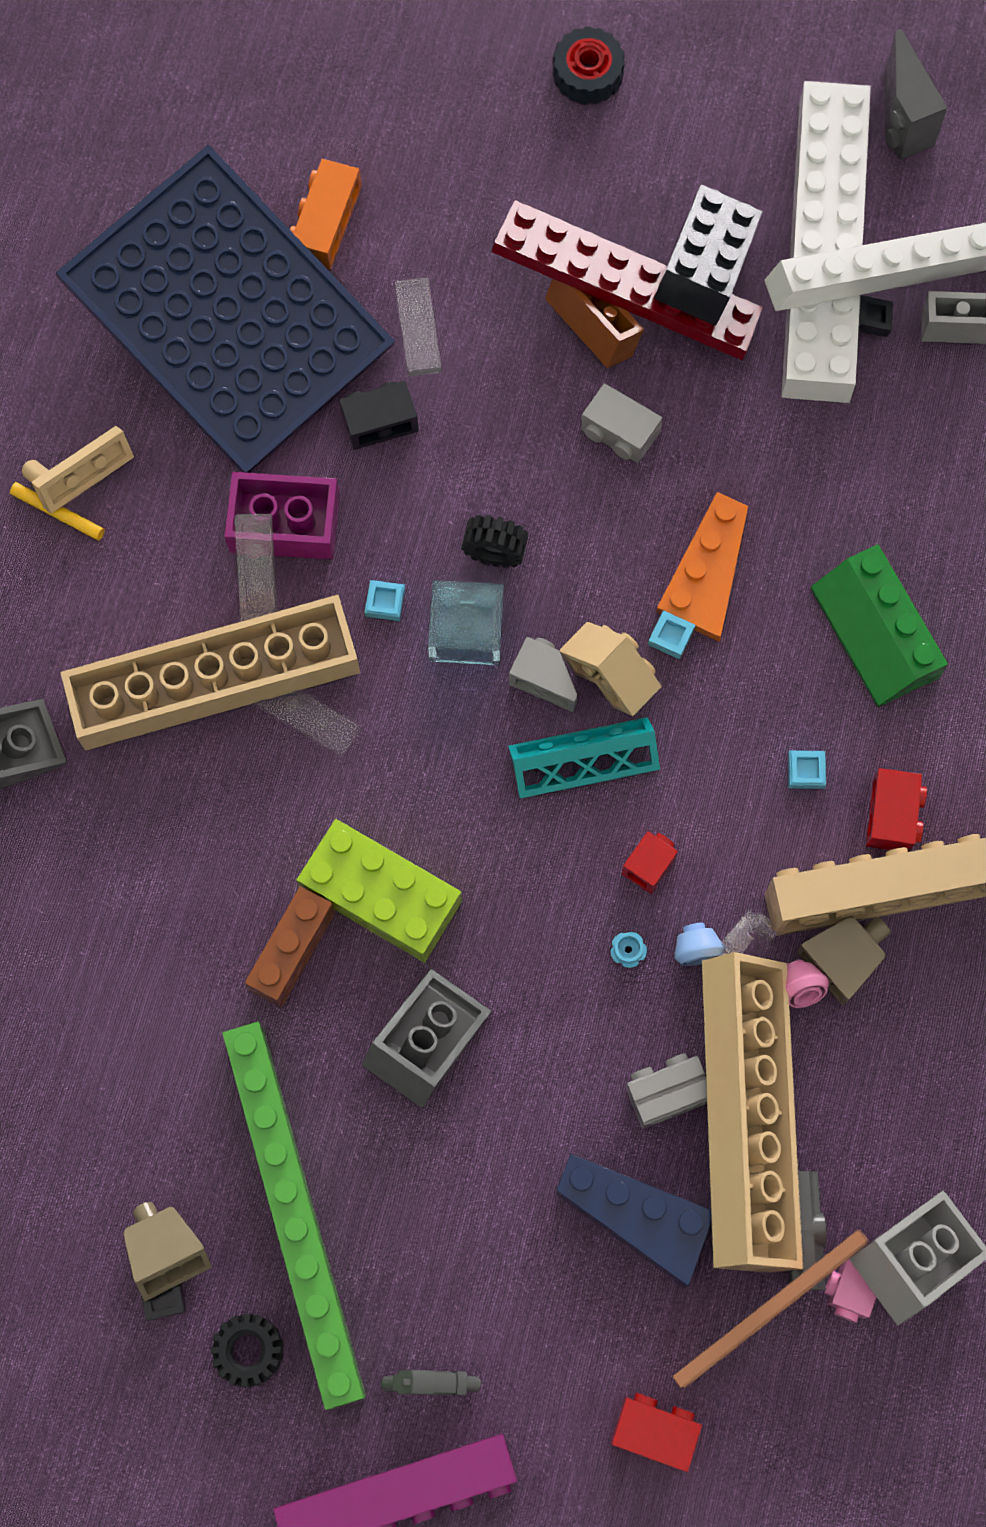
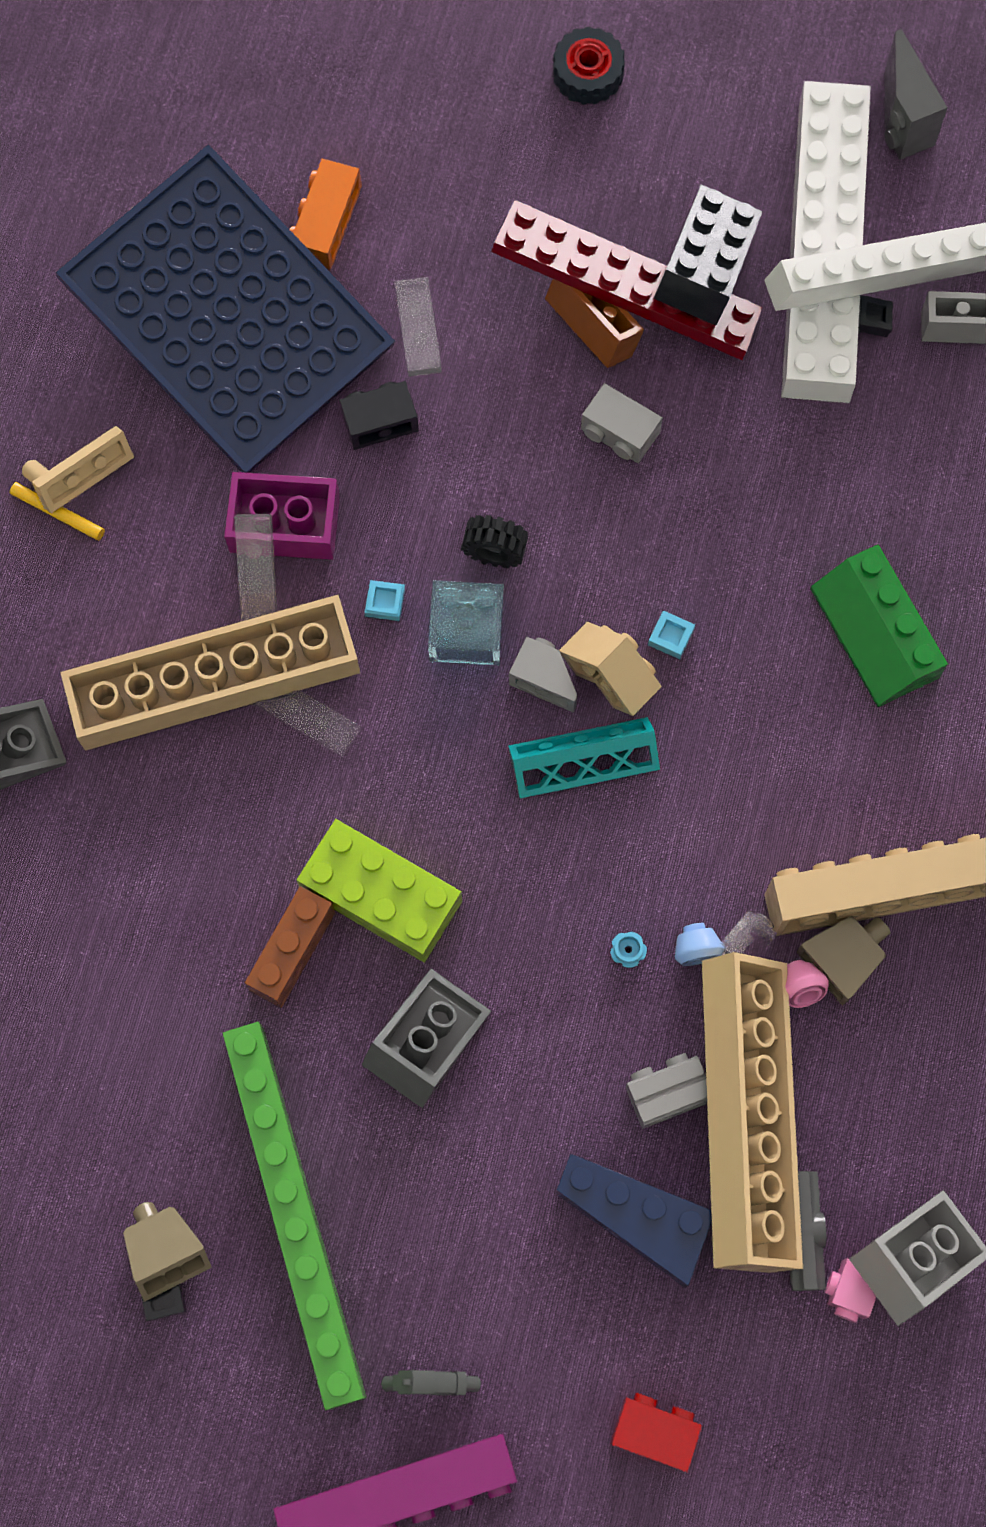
(223, 1350): black tyre -> none
(650, 861): red brick -> none
(706, 572): orange wing -> none
(771, 1309): nougat tile -> none
(806, 769): medium azure tile -> none
(895, 810): red brick -> none

